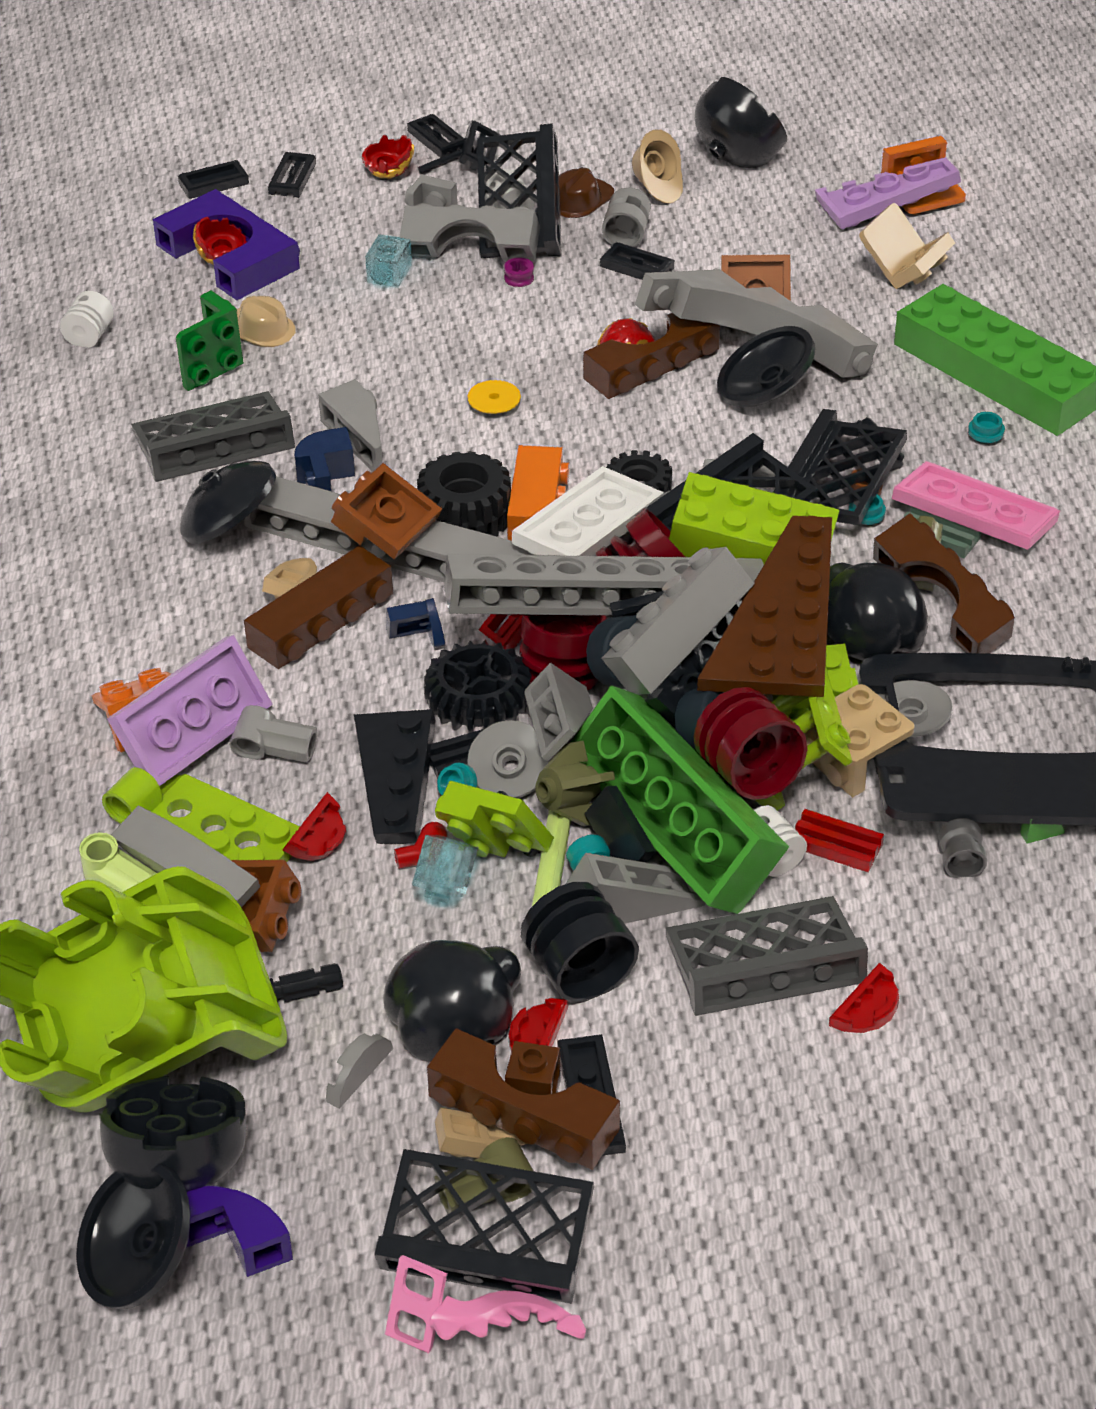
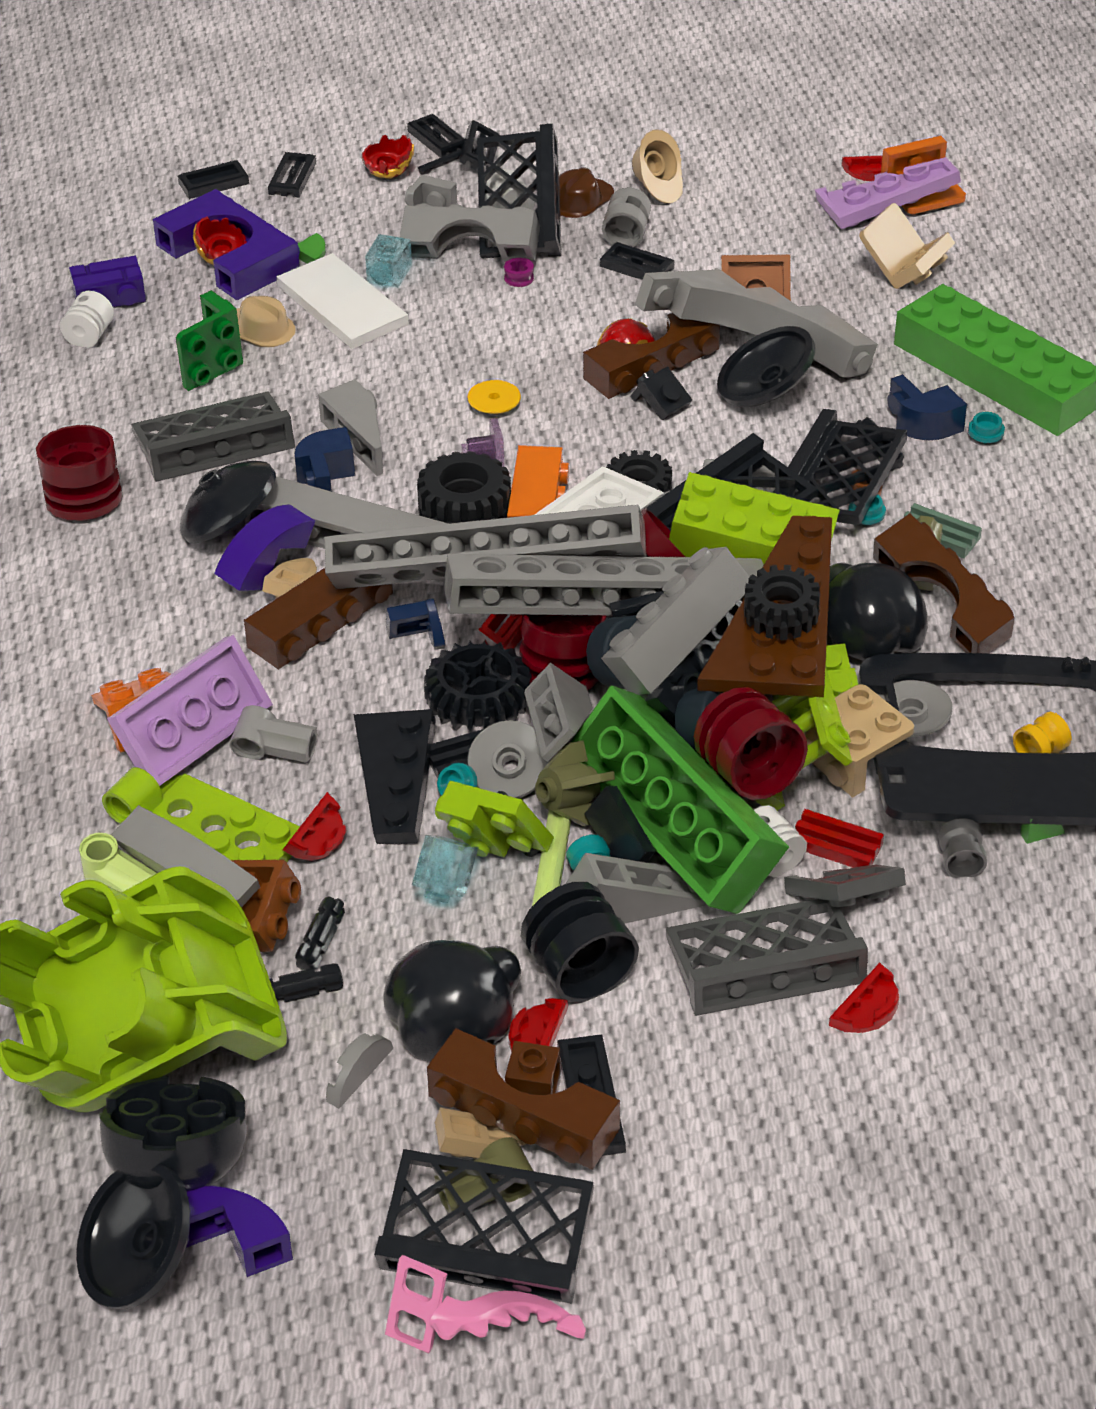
(79, 472): none -> dark red wheel
(116, 279): none -> dark purple brick
(258, 543): none -> dark purple brick
(312, 248): none -> bright green tile
(320, 933): none -> black axle
(342, 300): none -> white tile
(384, 511): dark orange plate -> none
(409, 855): red arm -> none
(422, 551): none -> light grey brick
(490, 444): none -> clear purple panel
(662, 392): none -> black bracket
(737, 125): black cylinder -> none
(781, 617): none -> black tyre
(845, 885): none -> dark grey wing
(862, 166): none -> red tile
(927, 414): none -> dark blue brick
(976, 505): bright pink tile -> none
(1047, 735): none -> yellow wheel

